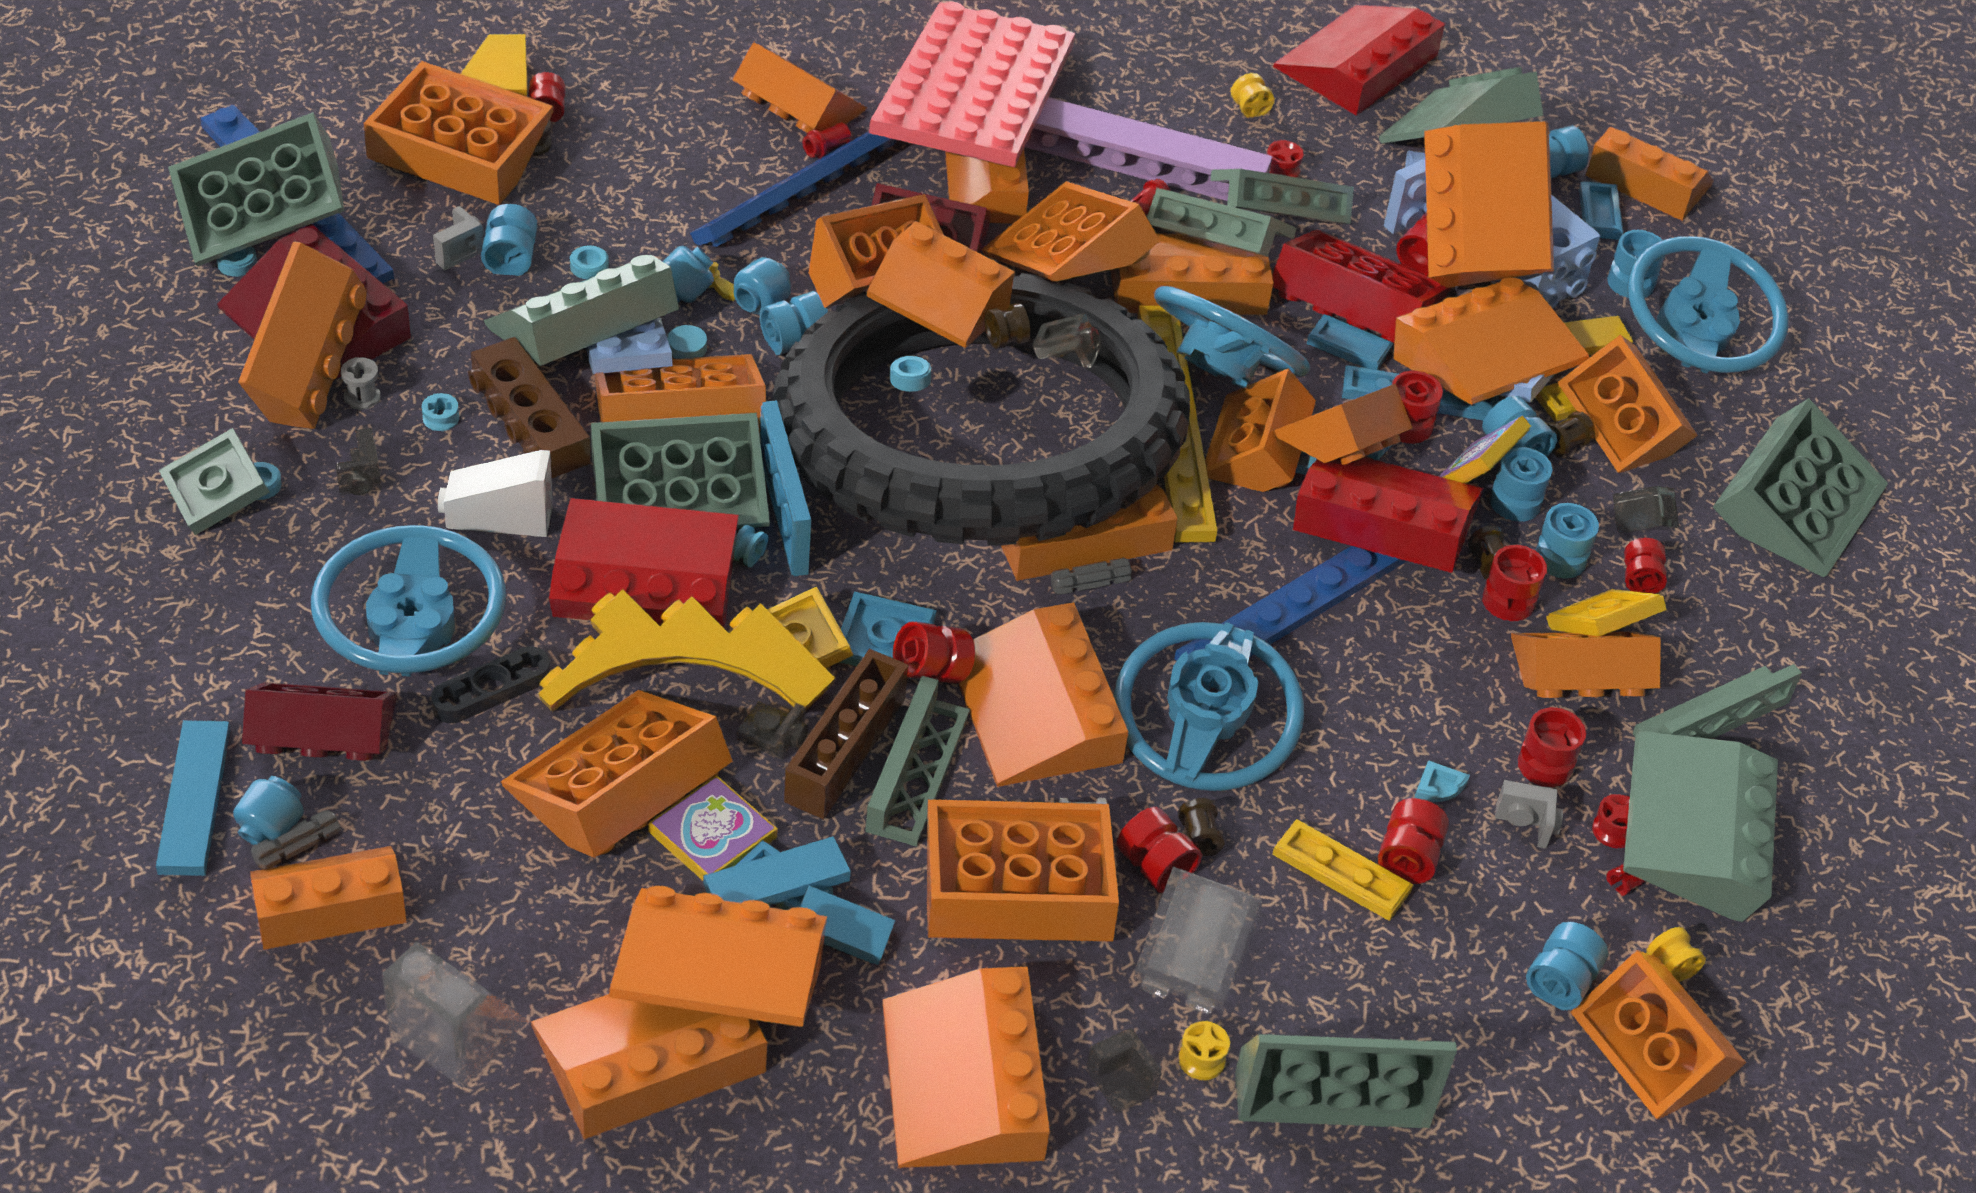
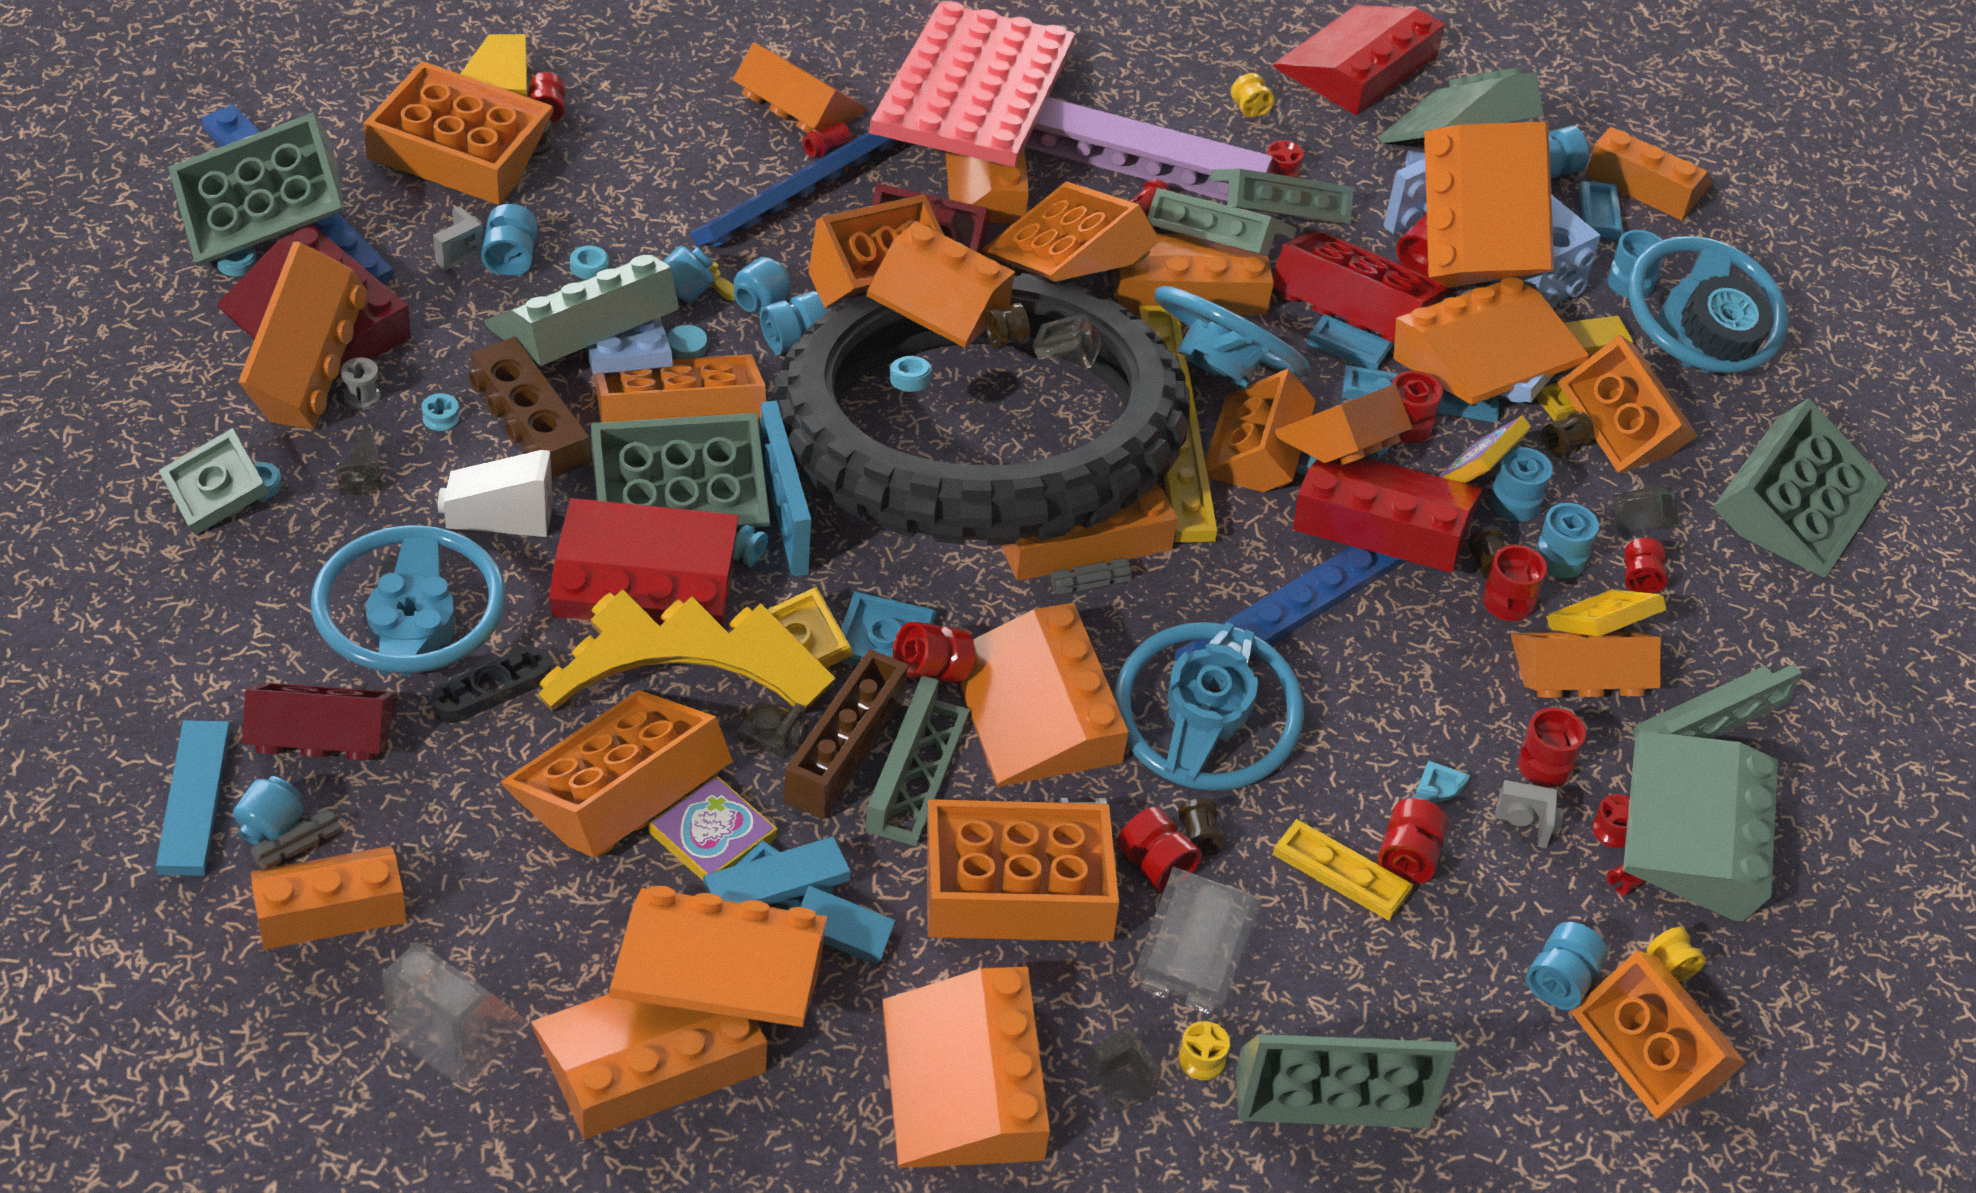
(1540, 435): dark azure wheel -> none
(1727, 318): none -> black wheel

